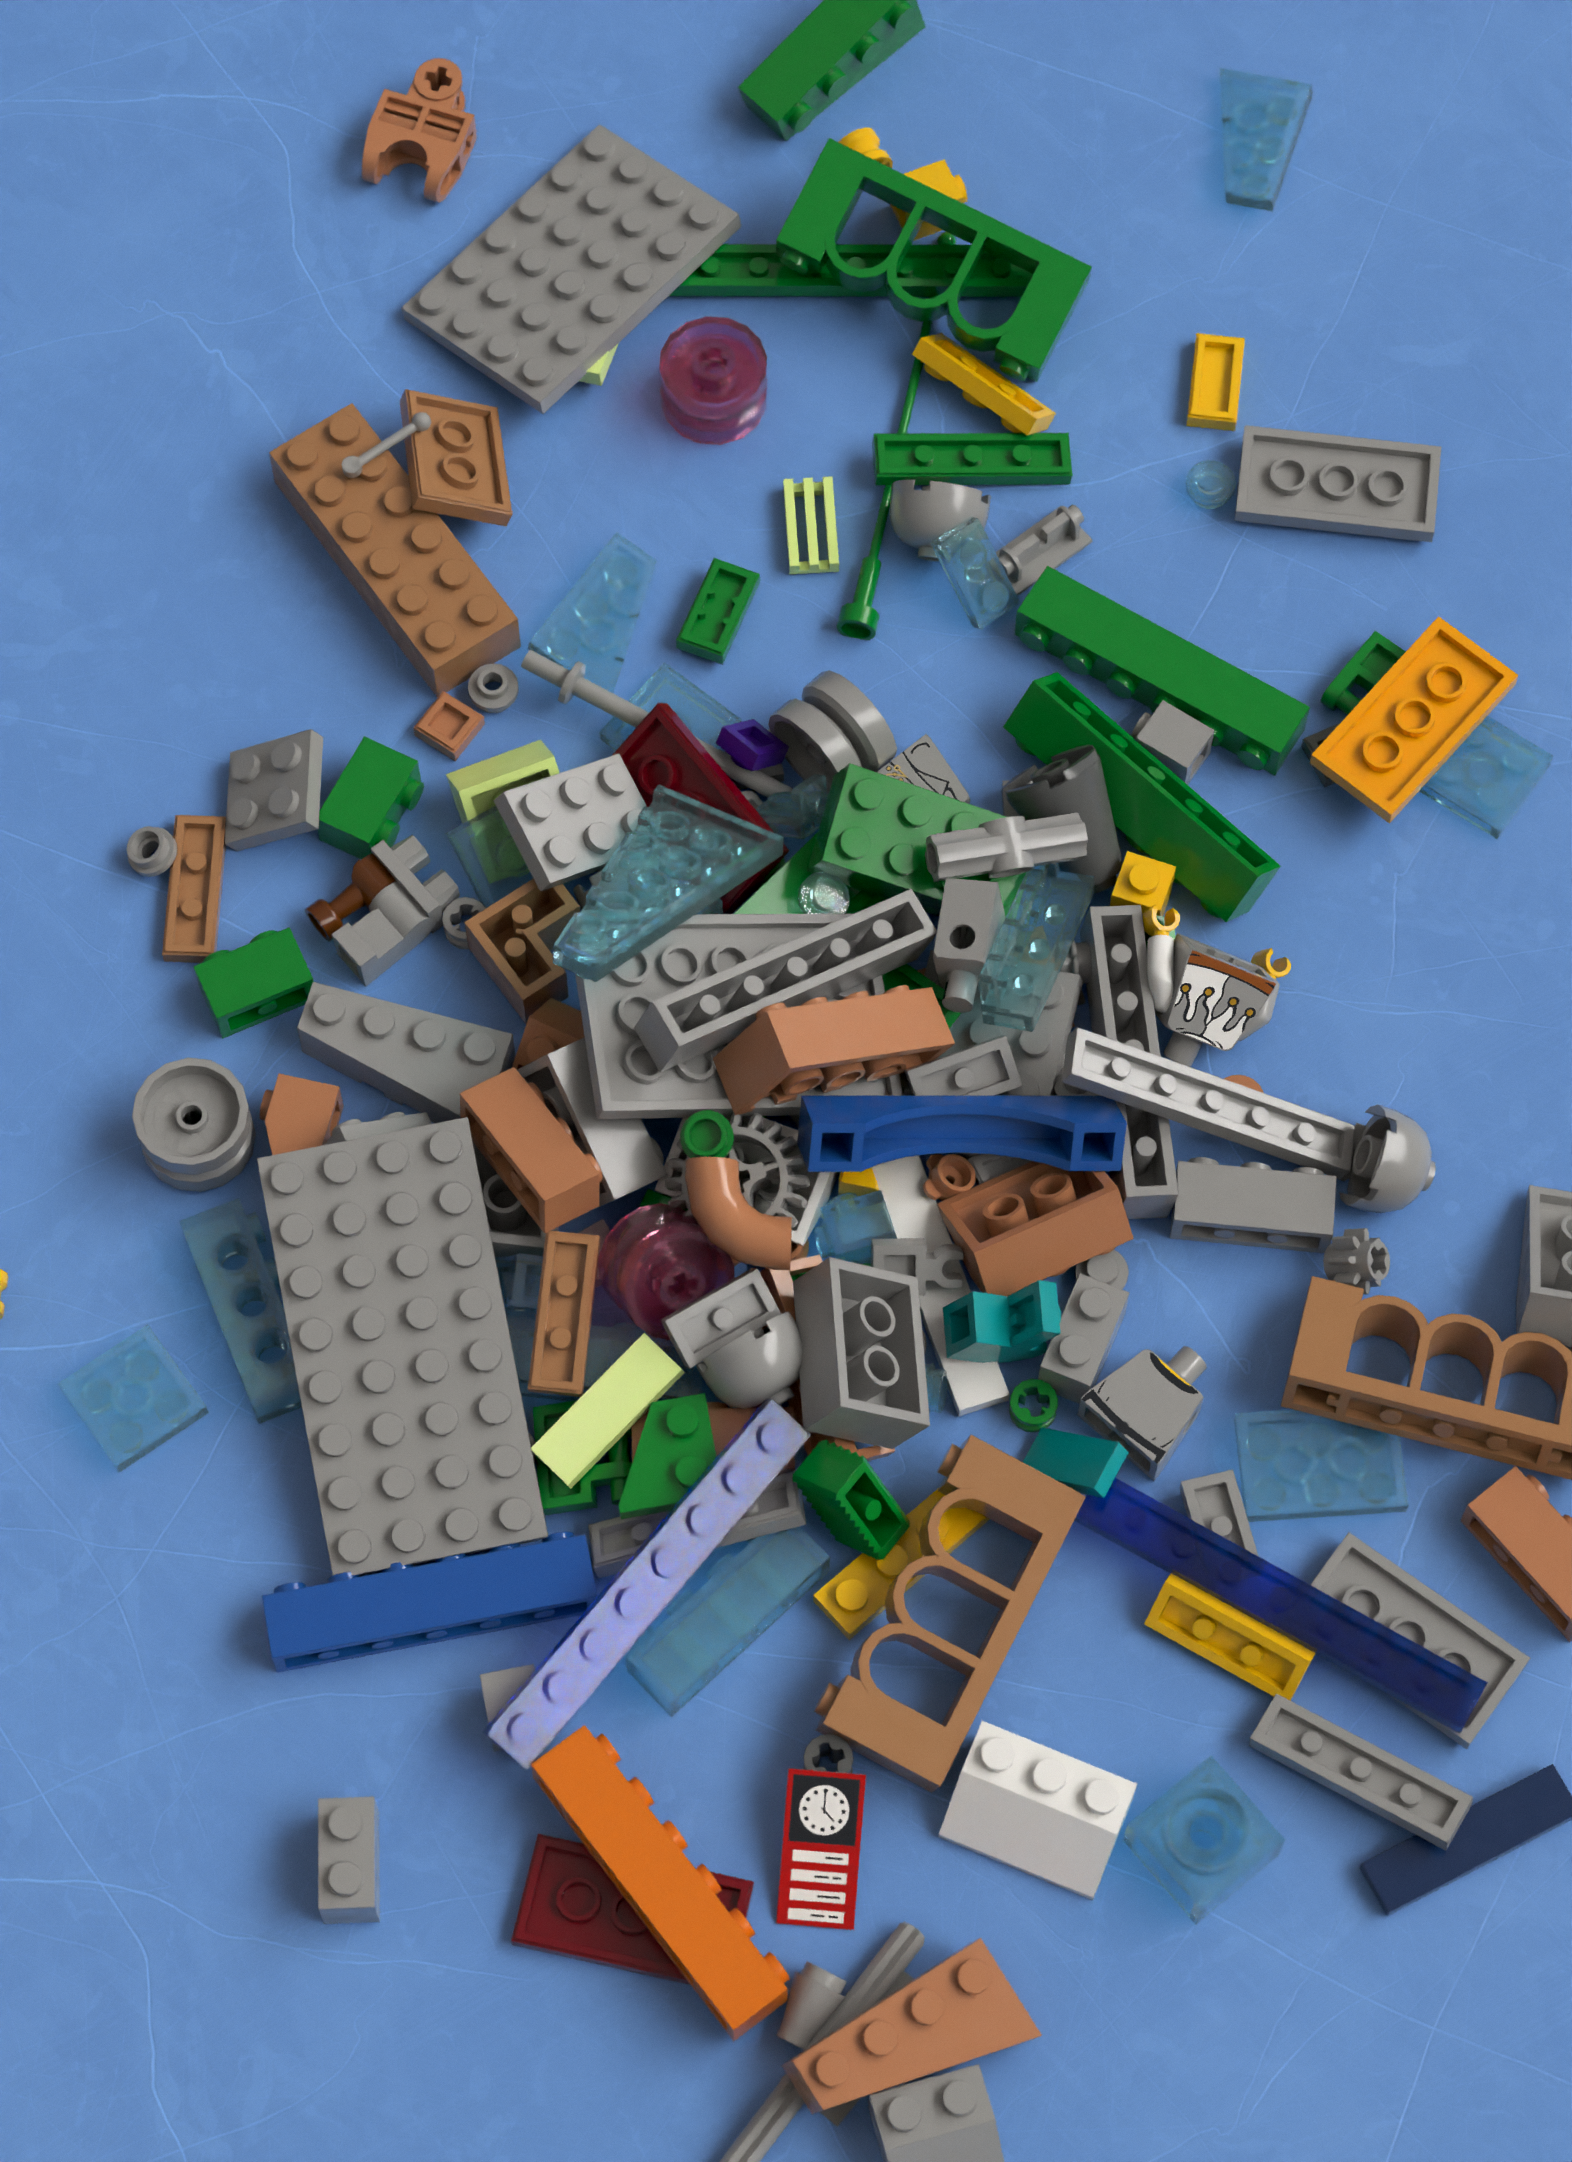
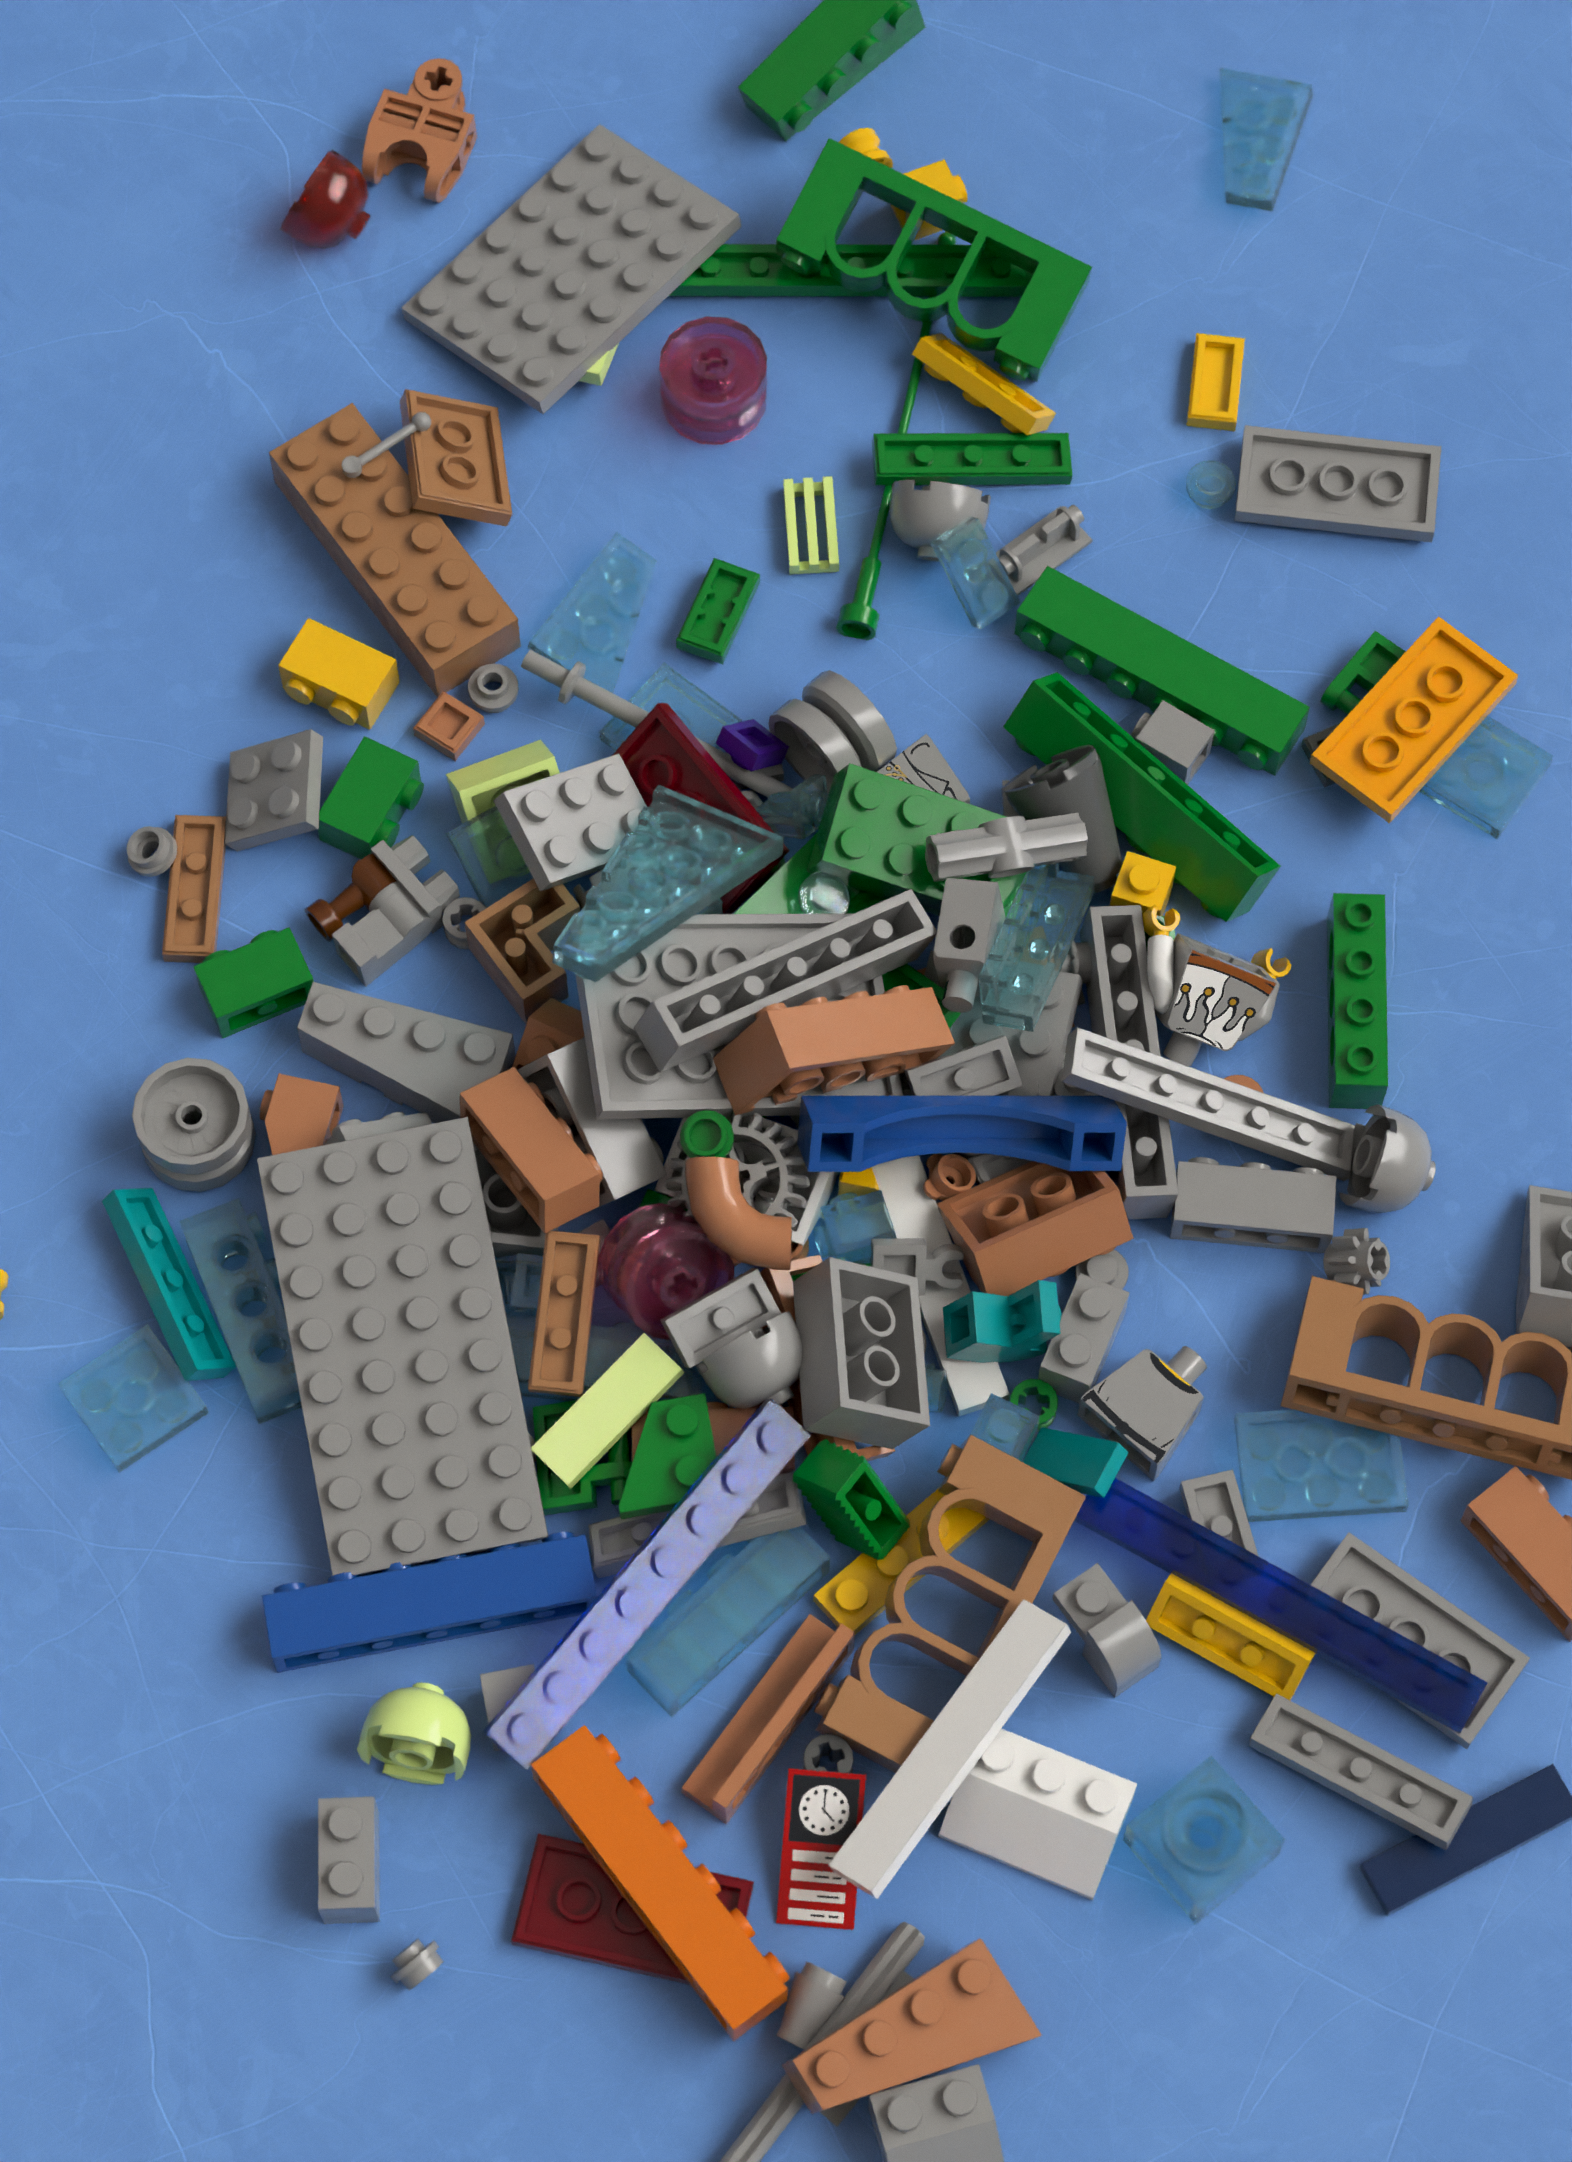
(168, 1284): none -> teal plate
(329, 205): none -> clear red cylinder
(338, 674): none -> yellow brick
(416, 1963): none -> light grey plate
(417, 1735): none -> yellowish green cylinder
(769, 1717): none -> nougat fence
(950, 1749): none -> white tile
(1007, 1427): none -> clear light blue brick
(1114, 1631): none -> light grey brick
(1357, 1001): none -> green brick

